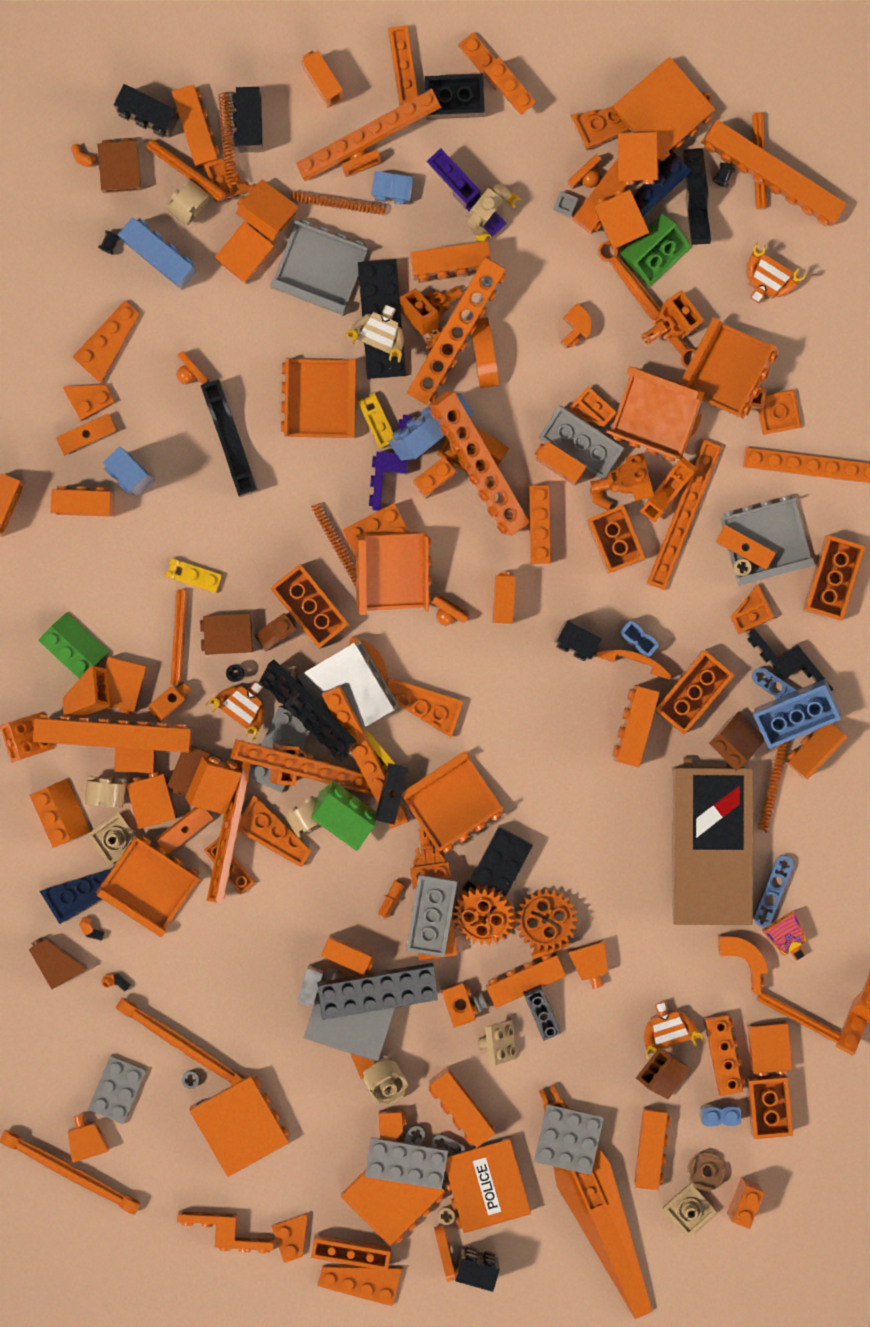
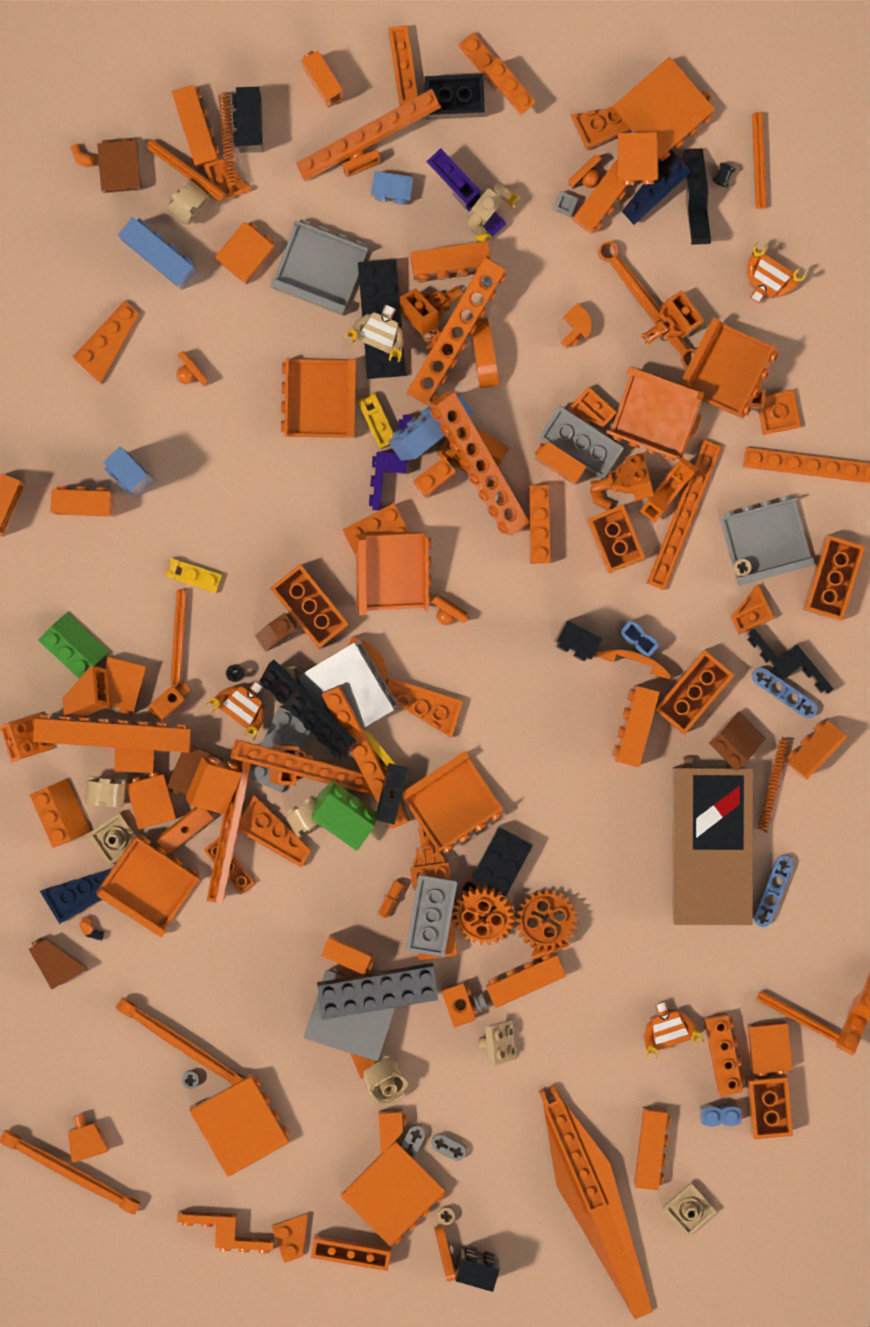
(75, 438): orange tile -> none
(88, 399): orange wing -> none
(109, 242): black bush -> none
(115, 979): arm -> none
(117, 1089): light grey plate -> none
(146, 111): black brick -> none
(226, 634): dark orange brick -> none
(229, 438): black arch -> none
(266, 209): orange brick -> none
(309, 986): flat silver piece -> none
(334, 542): orange piece -> none
(343, 204): orange piece -> none
(362, 1282): orange wing -> none
(406, 1163): light grey plate -> none
(462, 1107): orange brick -> none
(486, 1186): orange panel -> none
(503, 598): orange brick -> none
(542, 1012): black tile -> none
(568, 1139): light grey plate -> none
(590, 962): orange torso -> none
(620, 218): orange brick -> none
(656, 251): bright green slope -> none
(663, 1073): dark orange brick -> none
(696, 1175): medium nougat tile -> none
(736, 946): orange arch -> none
(745, 1203): orange brick -> none
(756, 552): orange tile -> none
(773, 173): orange brick -> none
(787, 935): torso -> none
(797, 714): medium blue brick -> none

